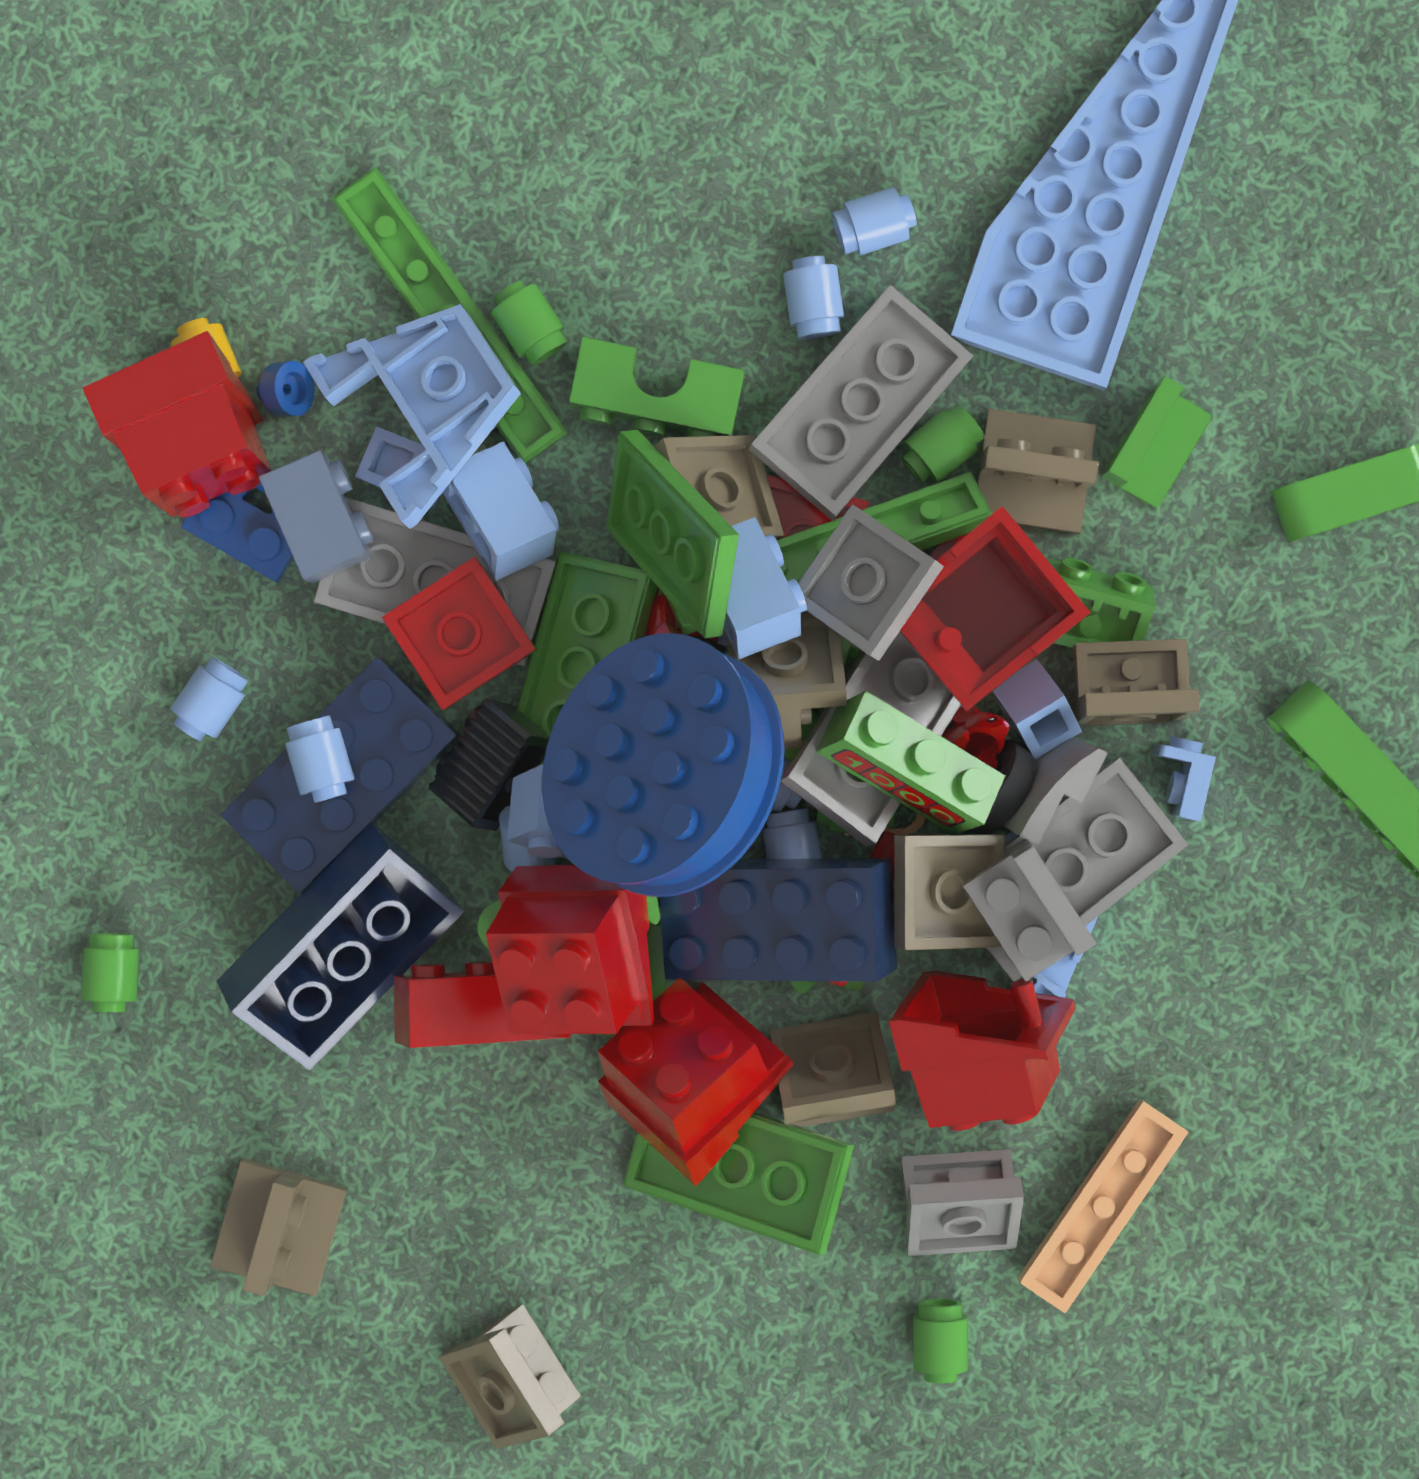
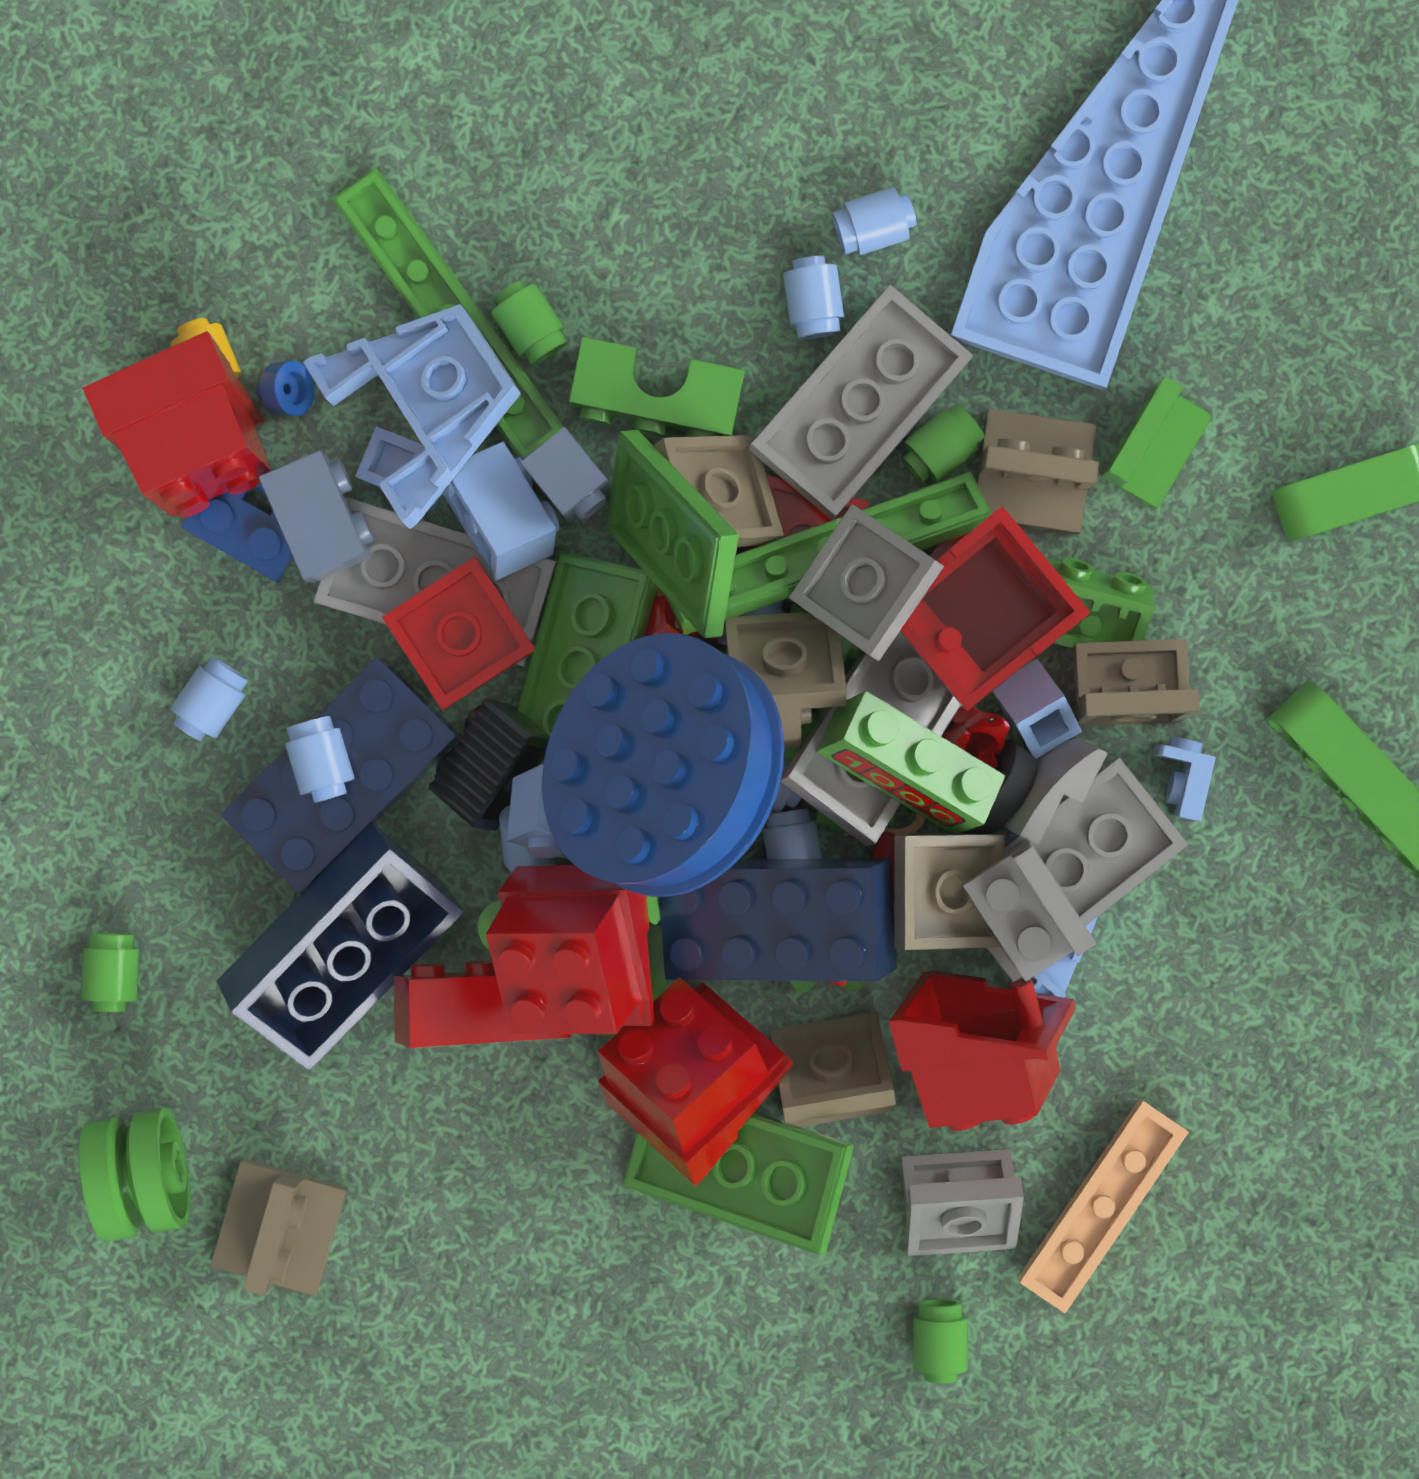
(134, 1175): none -> bright green wheel
(511, 1380): dark tan bracket -> none
(568, 477): none -> sand blue brick
(761, 602): light blue brick -> none

